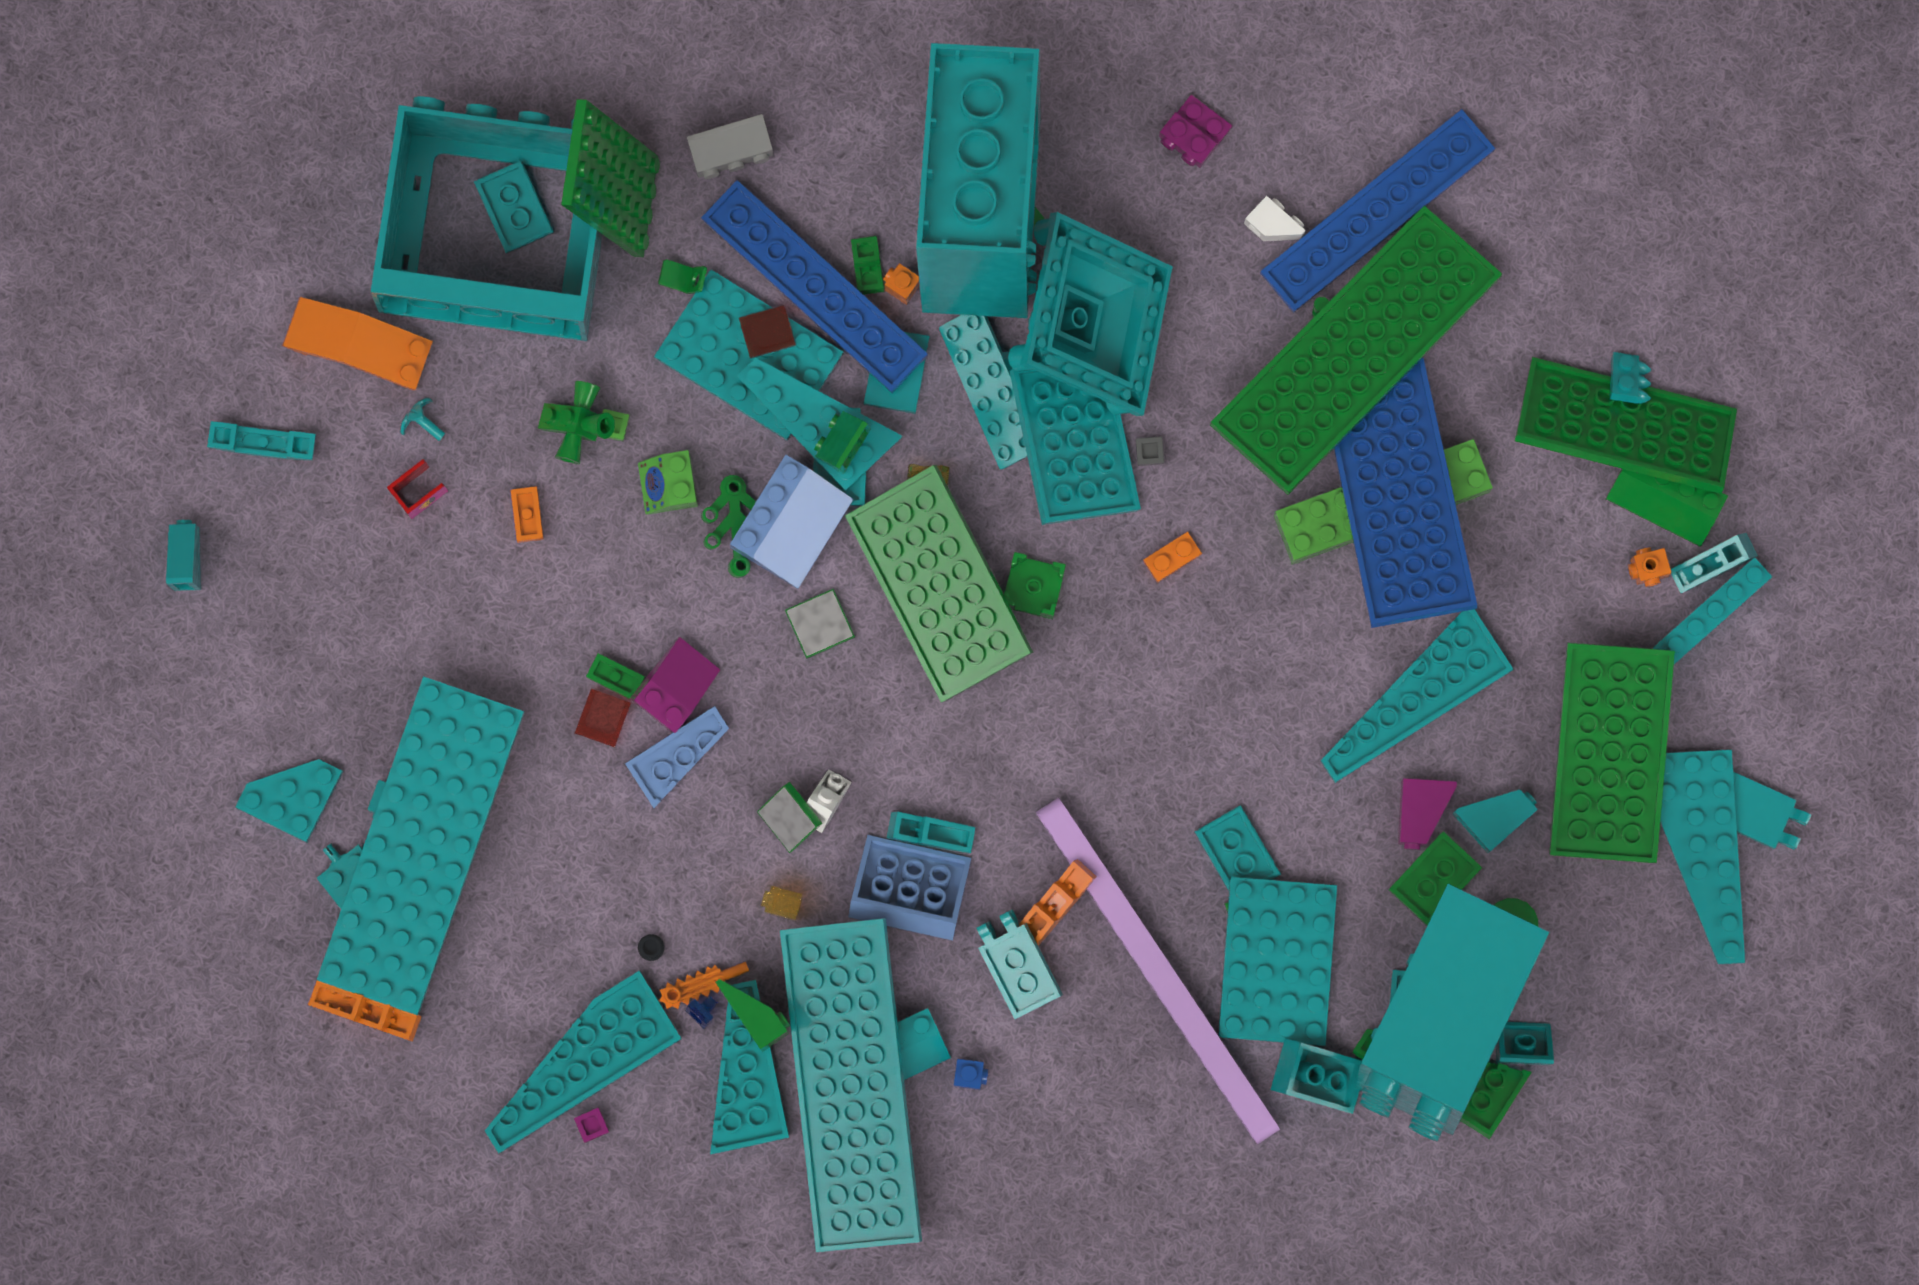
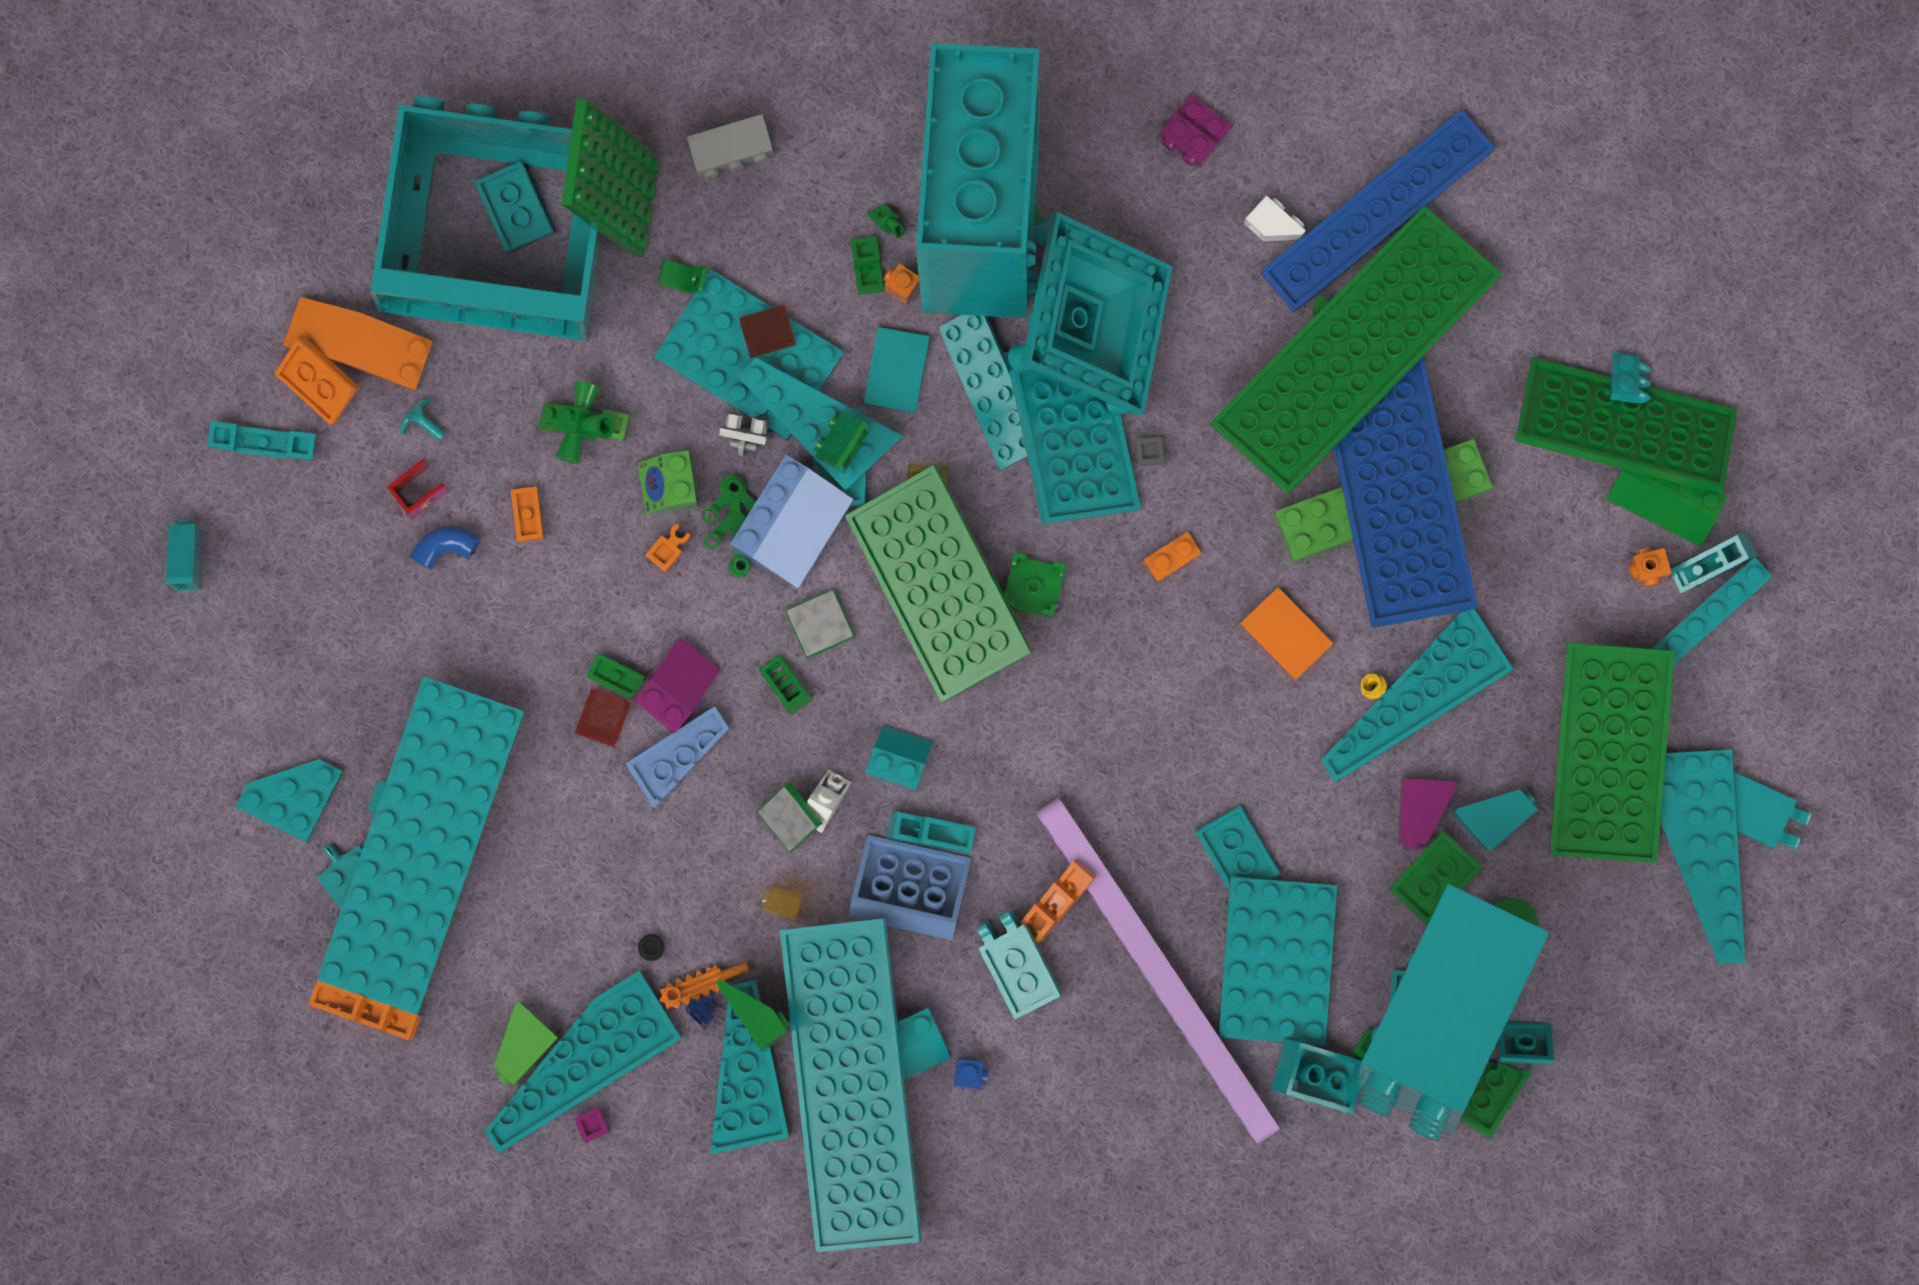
(316, 380): none -> orange tile
(444, 540): none -> blue cylinder
(522, 1045): none -> bright green slope
(665, 552): none -> orange plate
(757, 433): none -> light grey hips
(796, 703): none -> green slope
(814, 286): blue plate -> none
(886, 220): none -> green piece
(898, 758): none -> teal slope
(1286, 633): none -> orange tile
(1370, 680): none -> yellow plate

